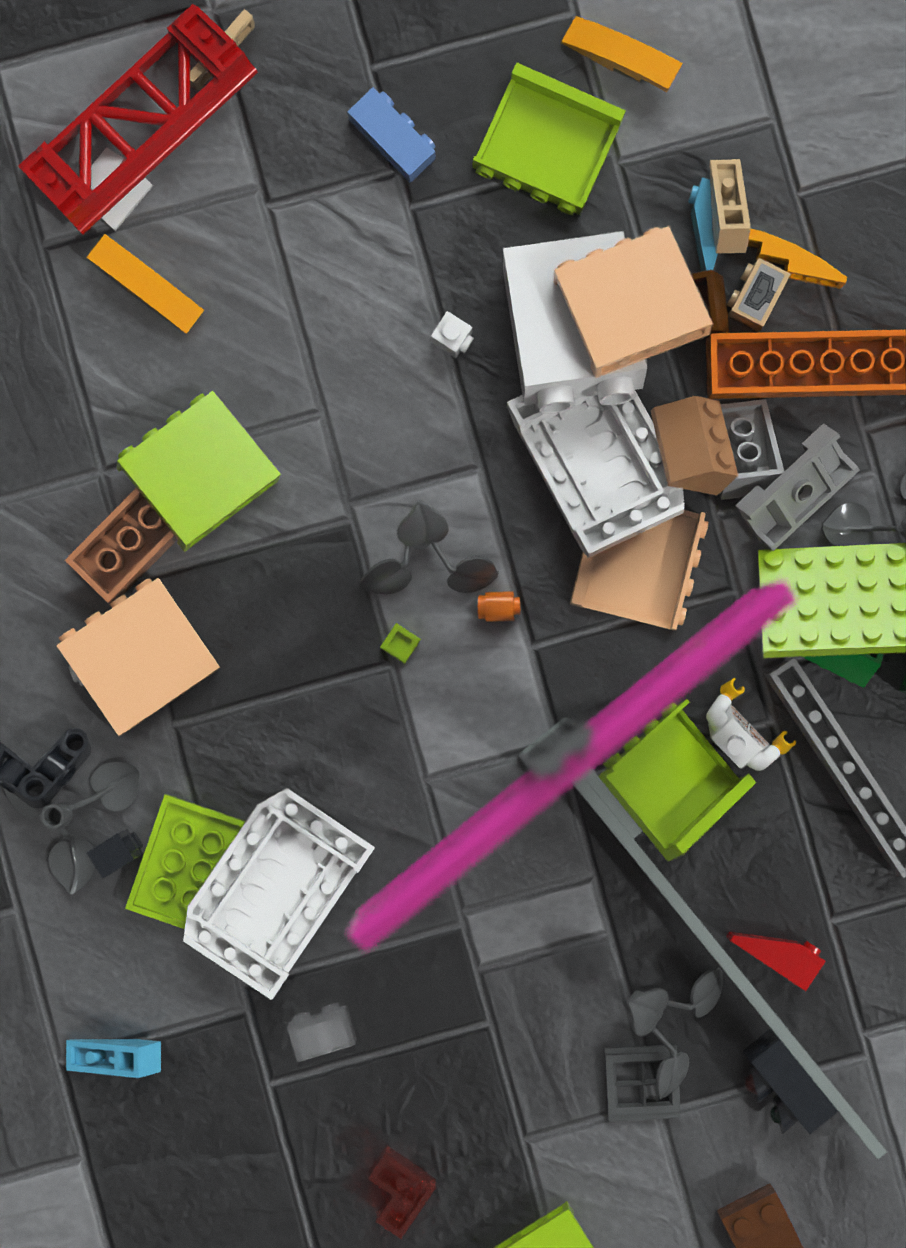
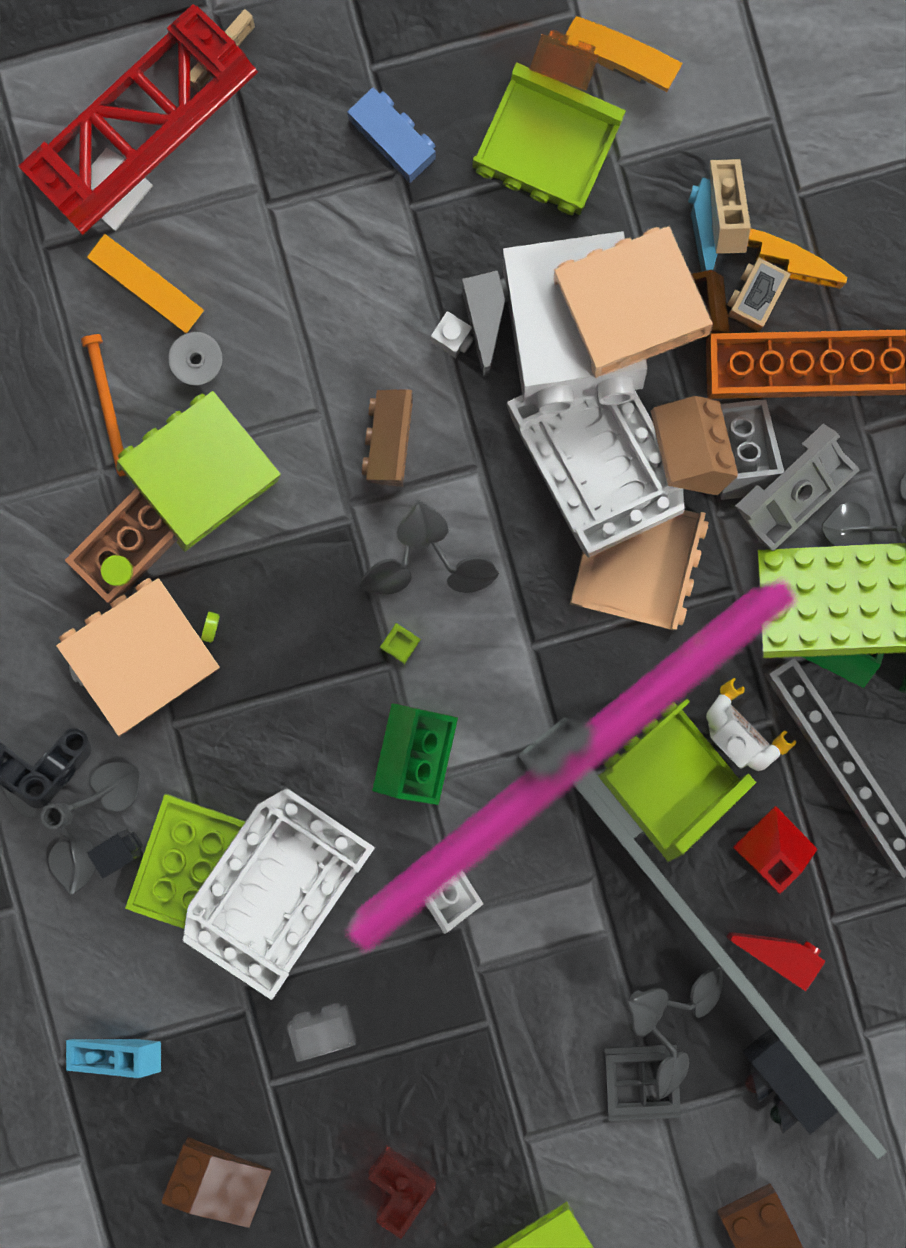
(92, 343): none -> orange bar
(117, 570): none -> lime tile
(186, 348): none -> light grey piece
(210, 627): none -> lime tile
(215, 1184): none -> reddish brown slope
(388, 437): none -> medium nougat slope
(415, 754): none -> green slope
(454, 903): none -> white slope
(484, 303): none -> light grey slope
(498, 606): orange brick -> none
(564, 60): none -> clear orange brick
(776, 850): none -> red slope

